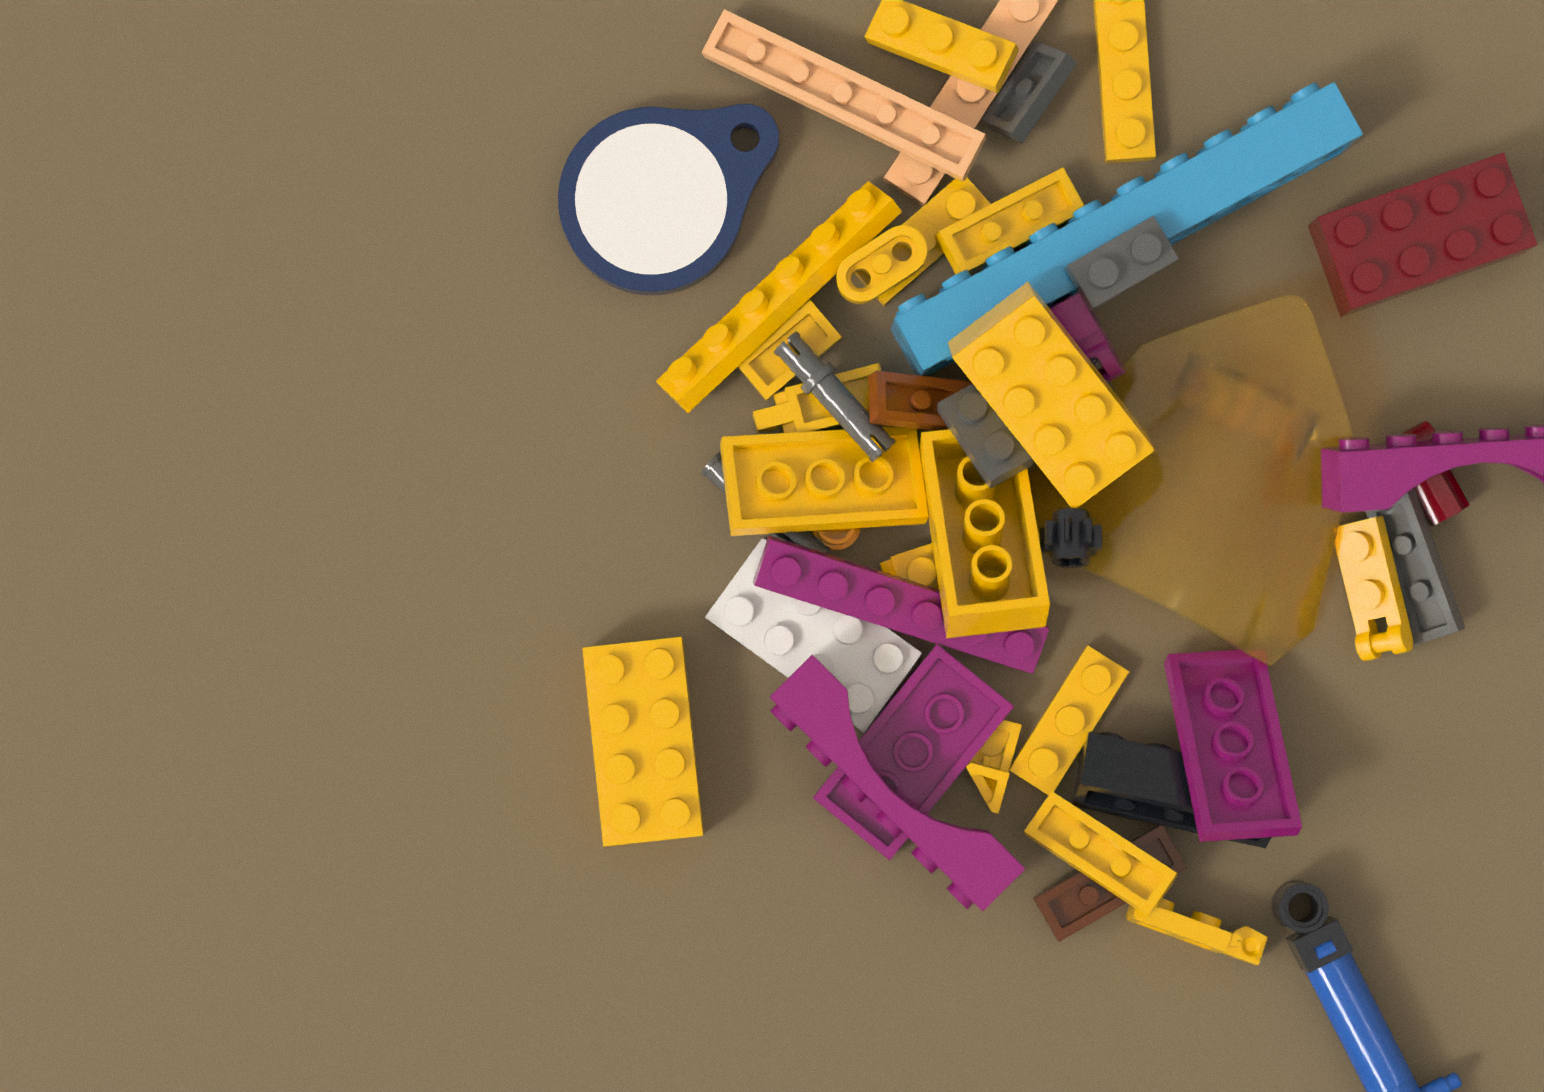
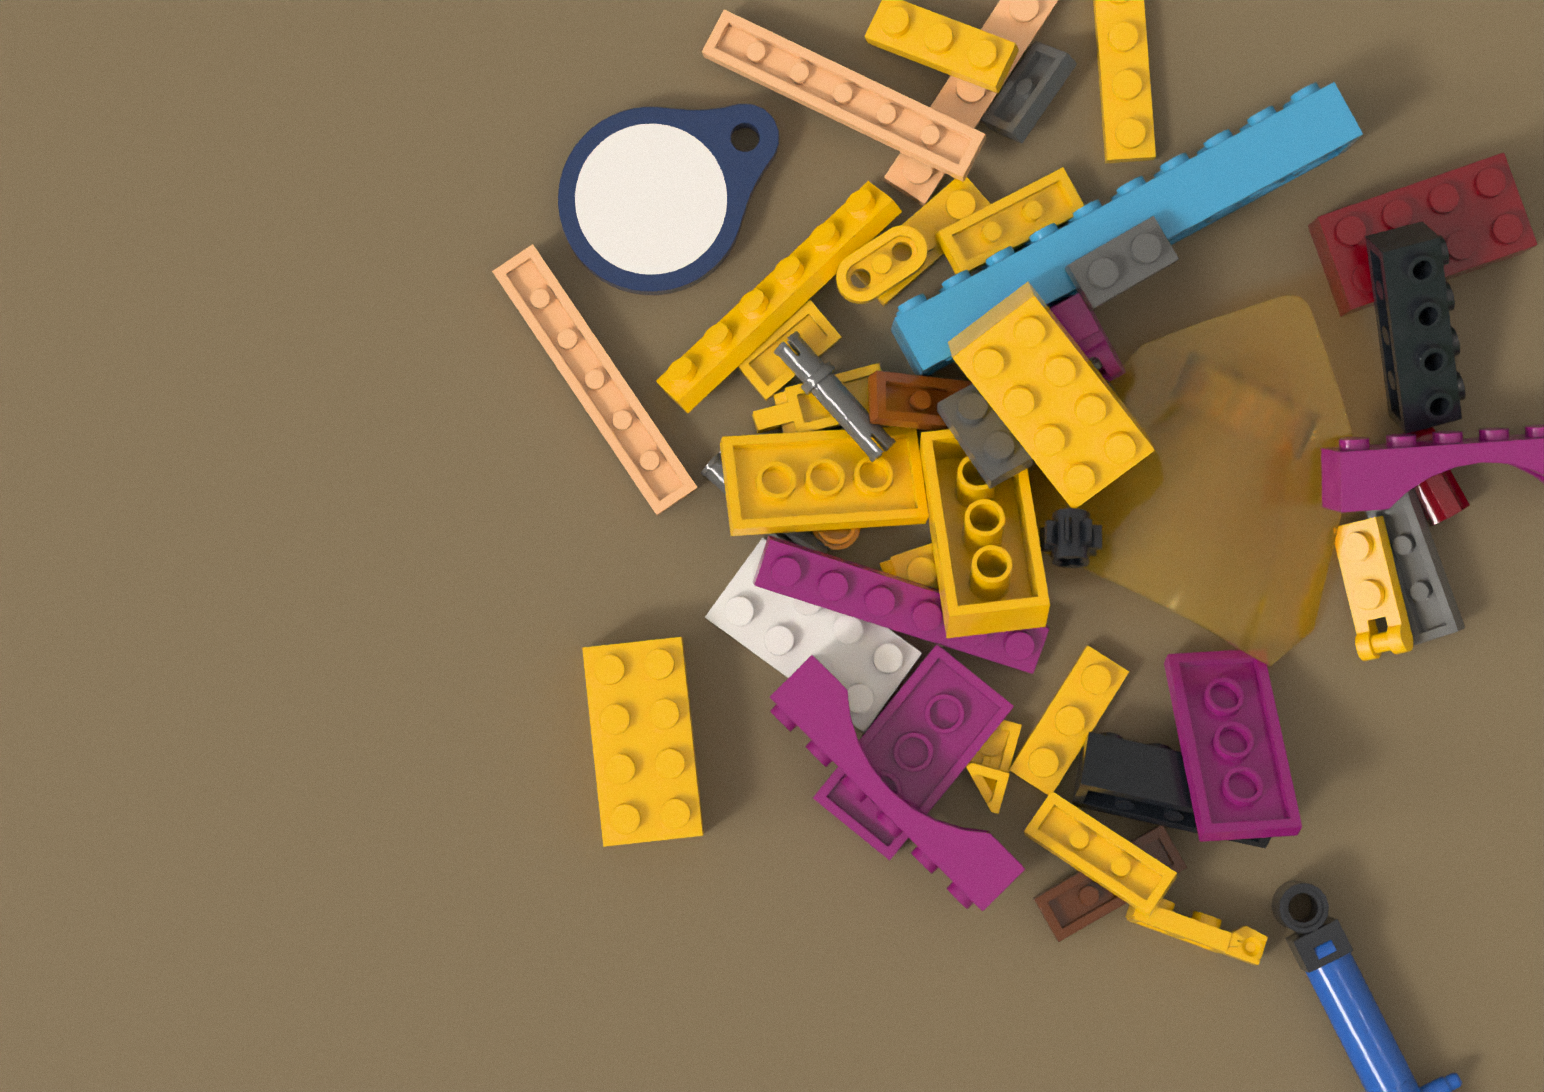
(595, 380): none -> light nougat plate
(1415, 326): none -> black brick

